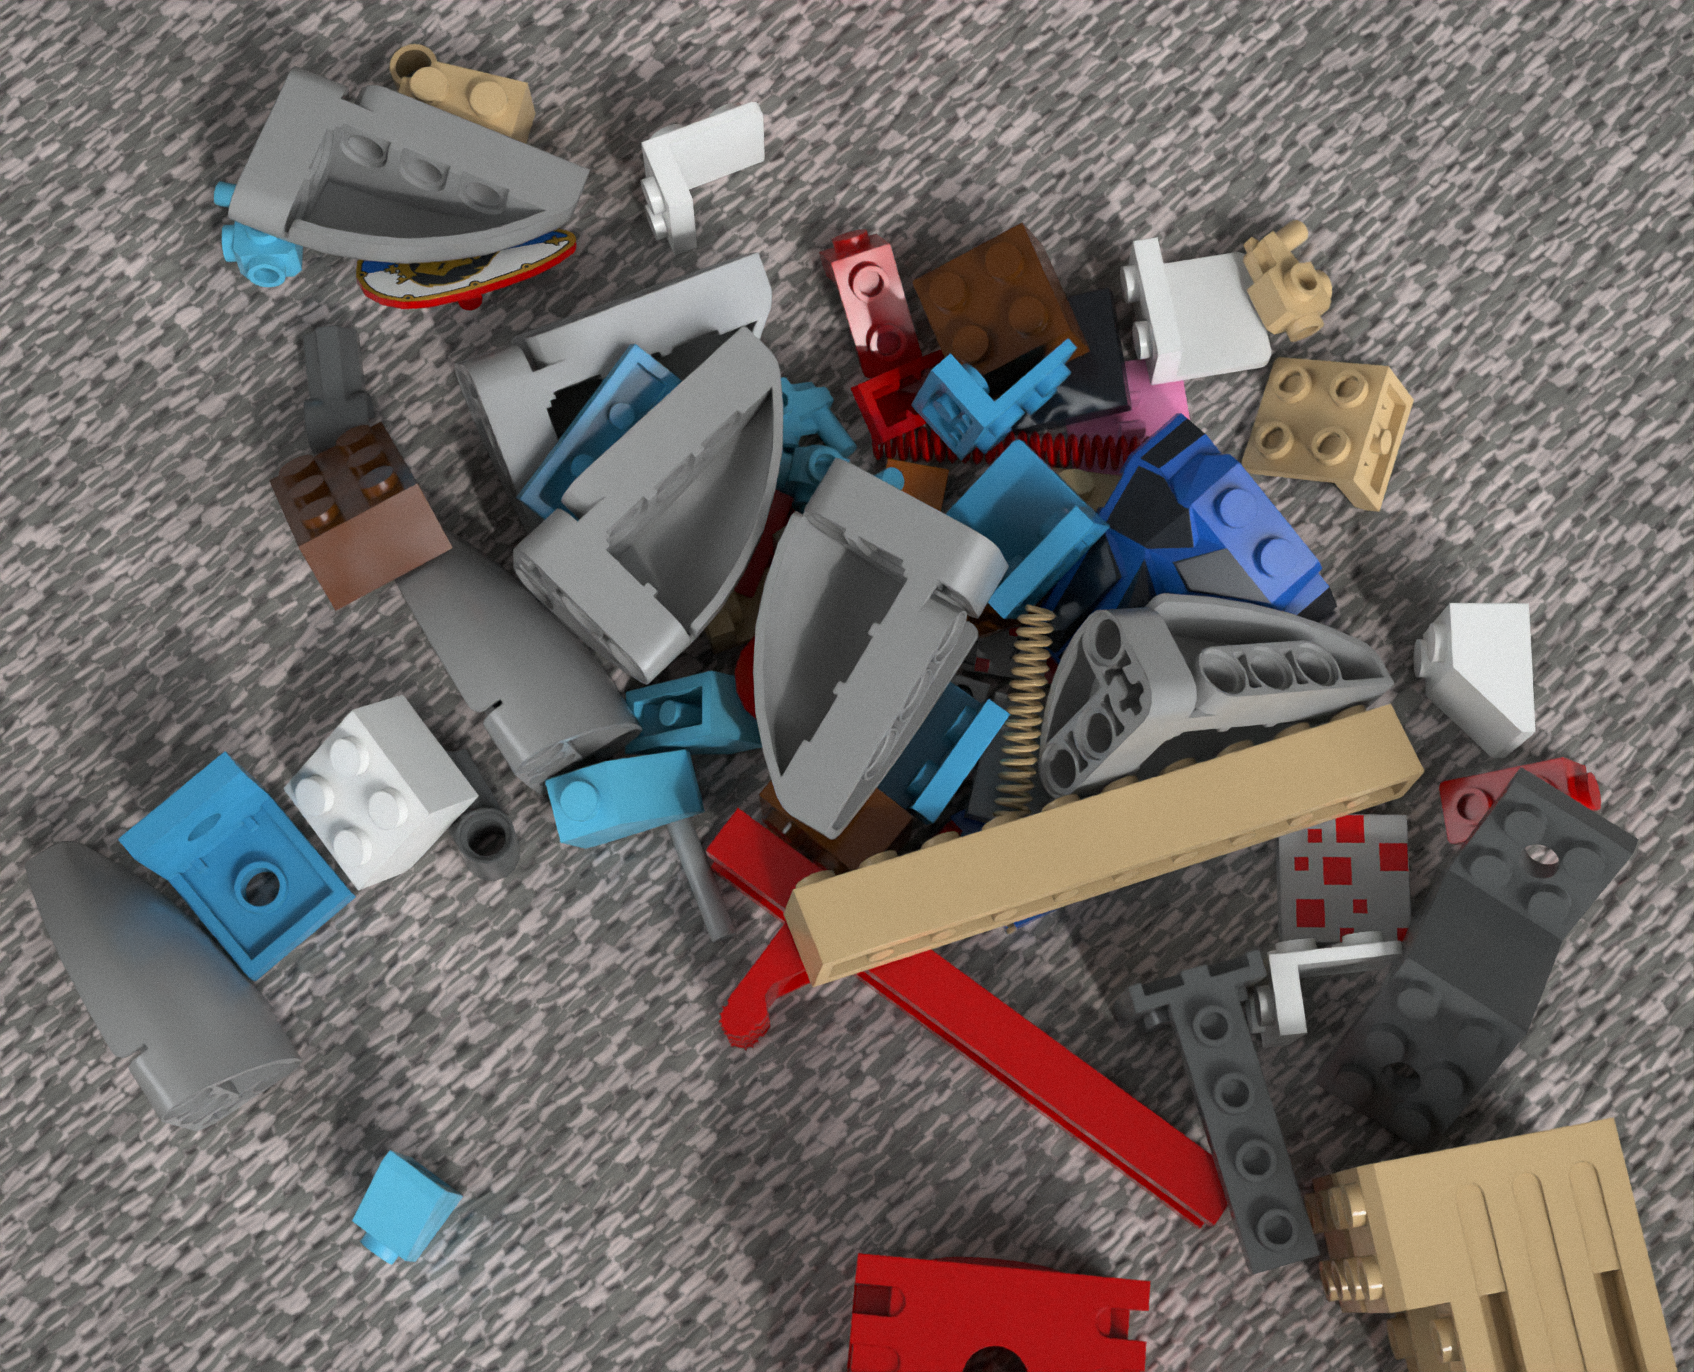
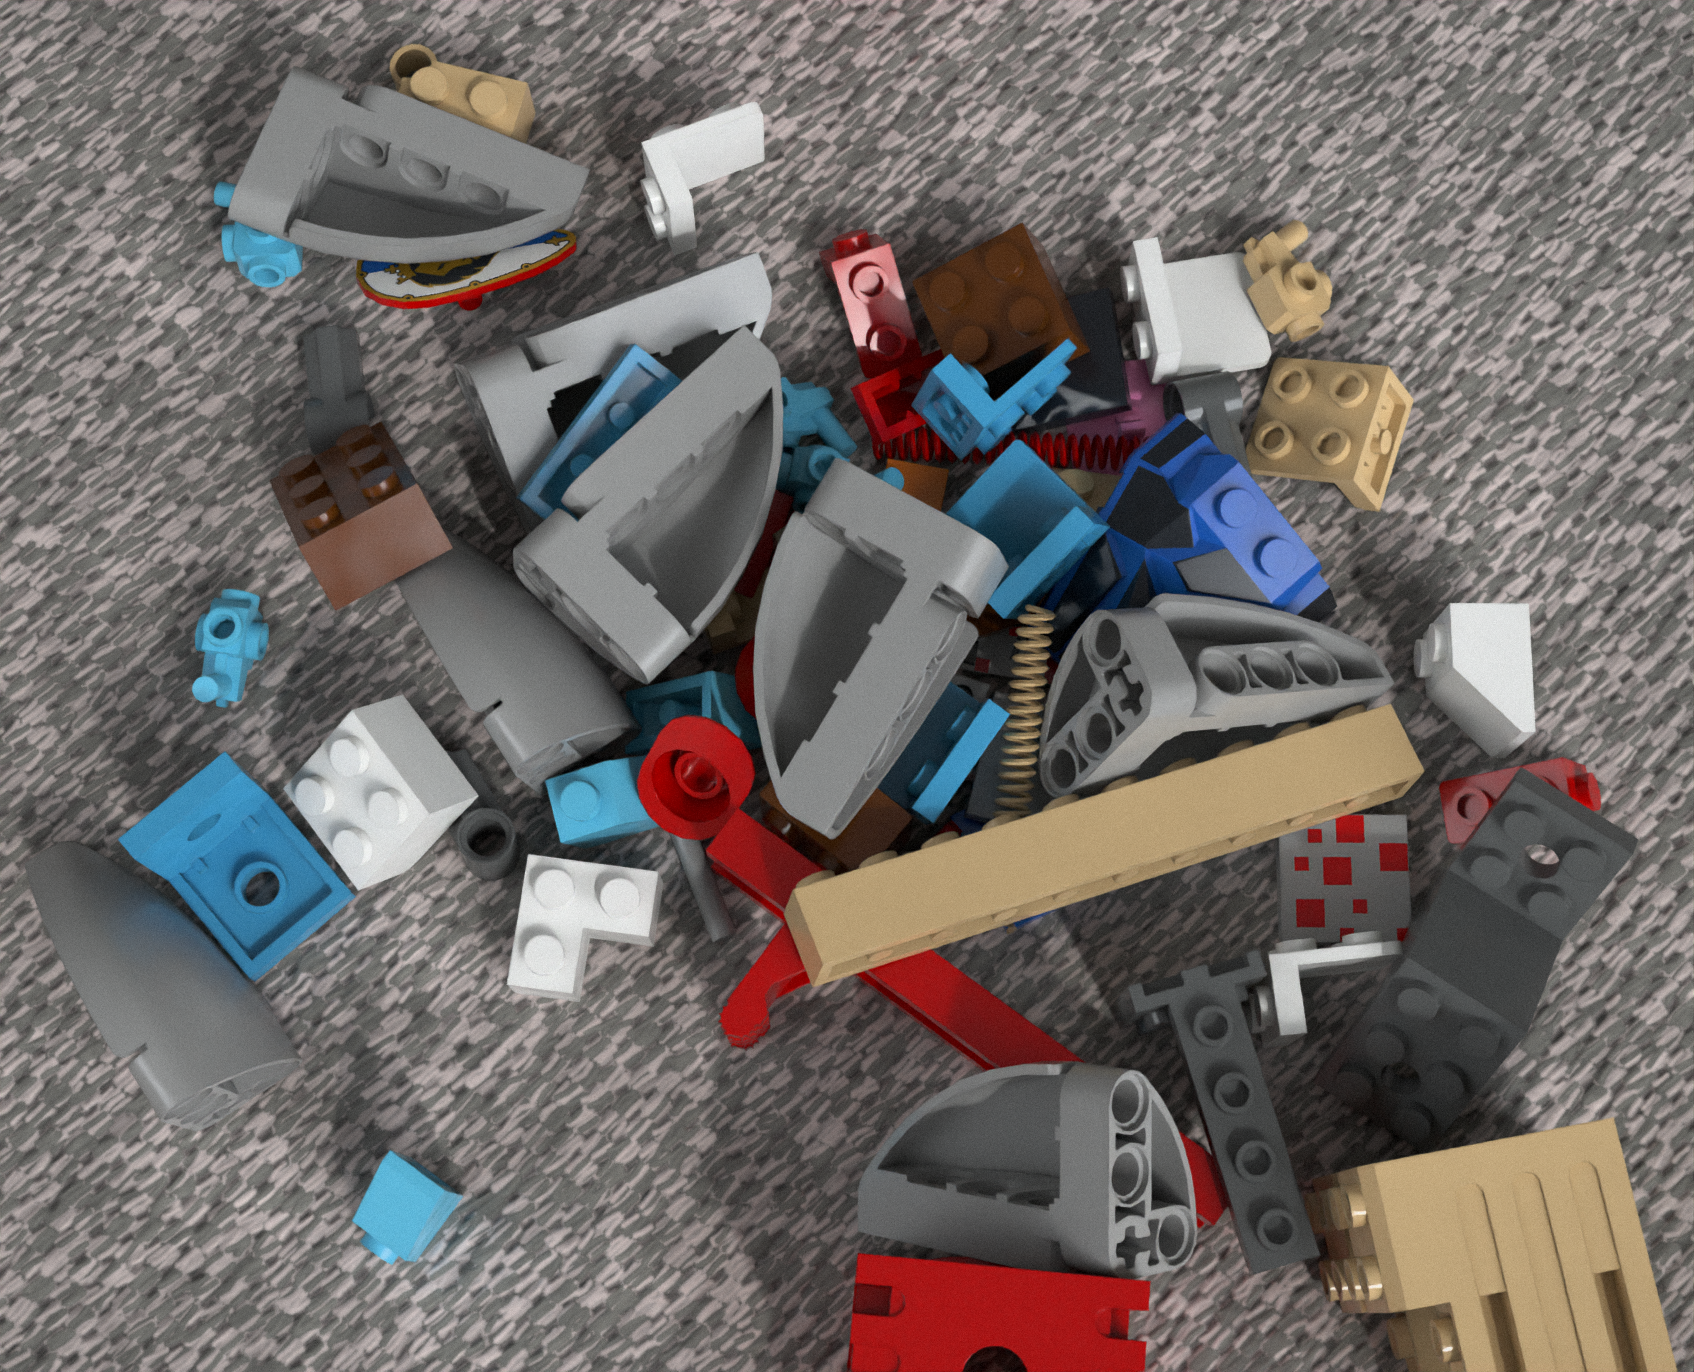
(231, 640): none -> medium azure piece
(564, 908): none -> white brick
(695, 777): none -> red piece
(1039, 1173): none -> light grey panel
(1213, 406): none -> dark grey piece

